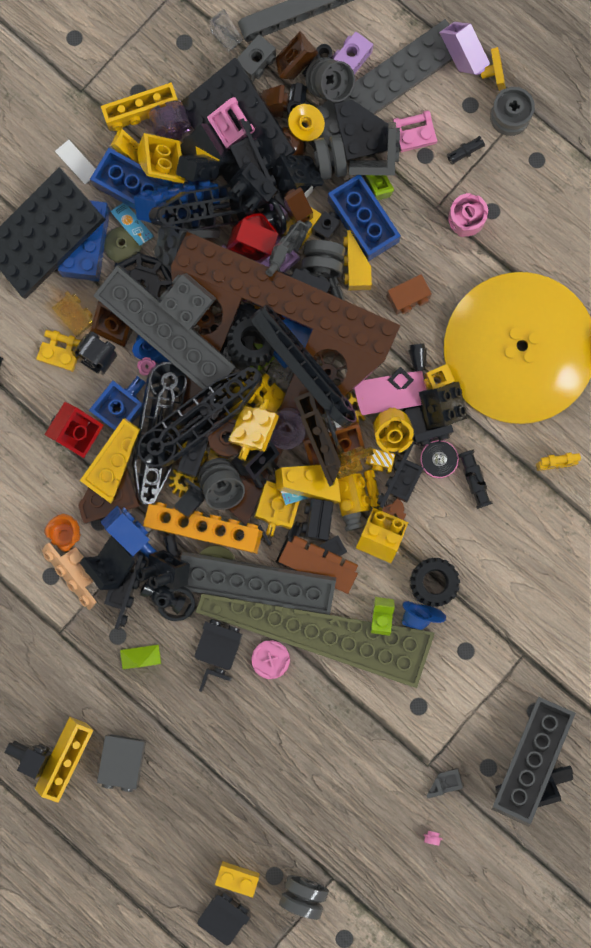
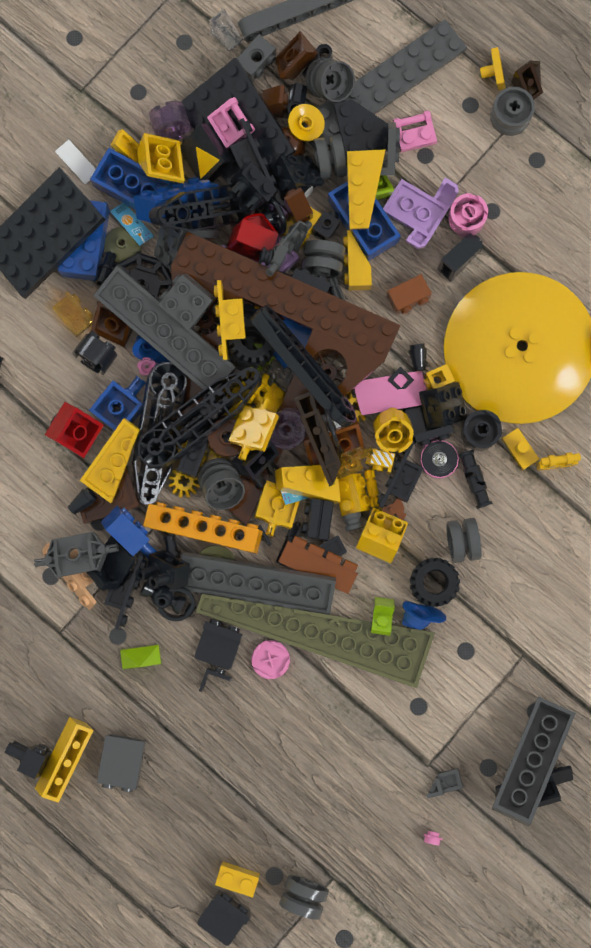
(58, 356): yellow plate -> none
(63, 532): orange hair -> none
(82, 501): none -> black cone
(90, 554): none -> dark grey plate
(105, 268): none -> black axle
(136, 107): yellow brick -> none
(190, 500): black bracket -> none
(197, 167): black brick -> none
(231, 319): none -> yellow bracket
(265, 256): none -> black bush
(359, 46): lavender brick -> none
(363, 181): none -> yellow wing
(420, 210): none -> lavender piece
(460, 256): none -> black slope
(463, 540): none -> dark grey wheel
(465, 48): lavender brick -> none
(465, 150): black pin -> none
(491, 426): none -> black brick
(520, 449): none -> yellow tile
(529, 78): none -> dark brown slope

